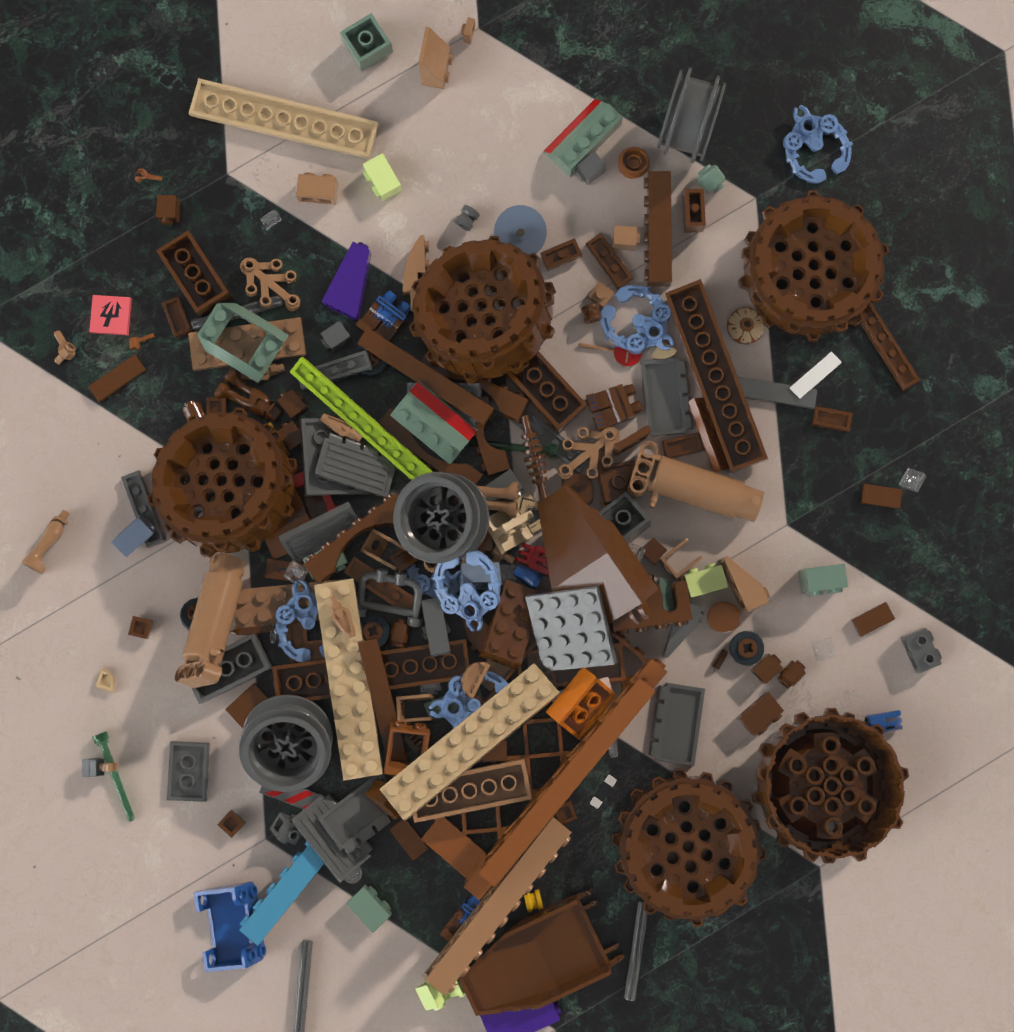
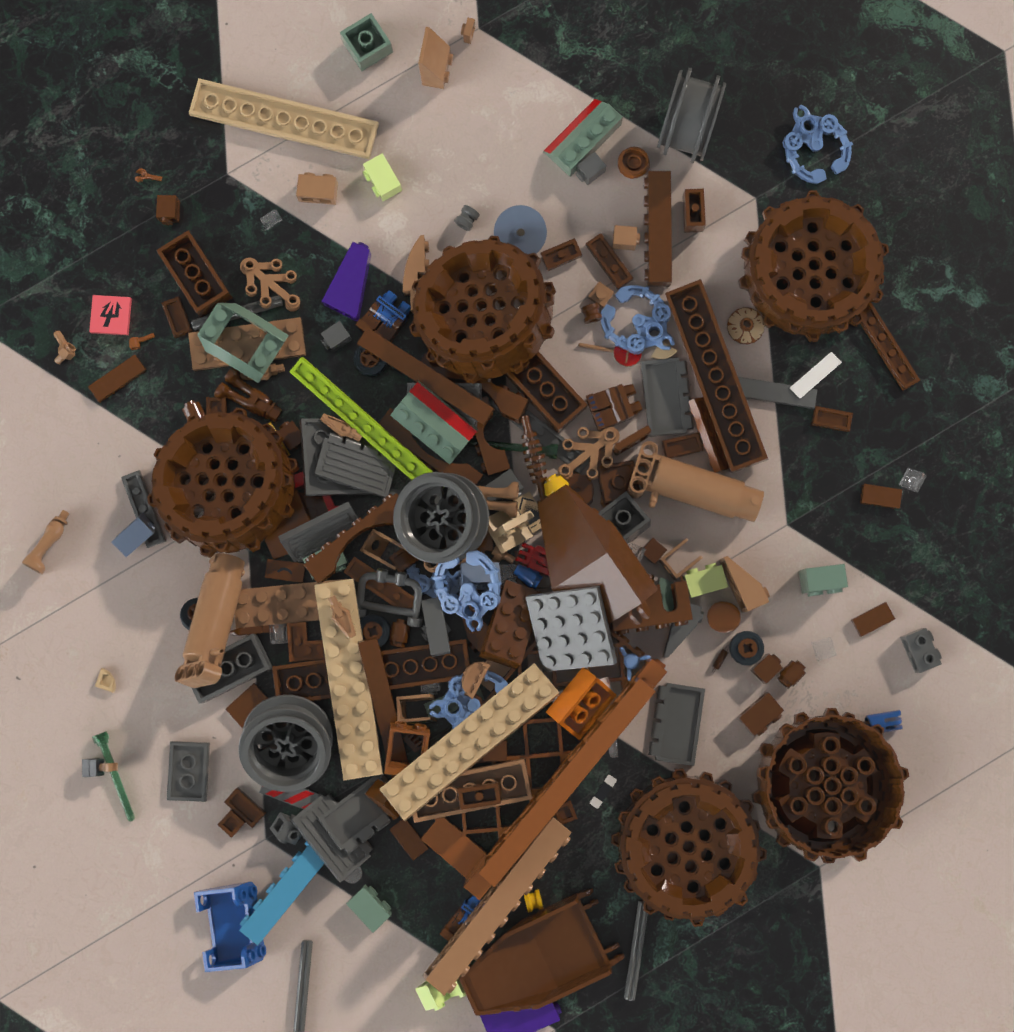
(140, 627): reddish brown plate -> none
(245, 807): none -> reddish brown tile
(293, 403): reddish brown brick -> none
(295, 572): clear plate -> none
(306, 616): medium blue piece -> none
(344, 367): dark grey tile -> none
(479, 795): none -> reddish brown brick
(553, 484): none -> yellow cone
(631, 661): none -> medium blue plant
(711, 178): sand green head -> none

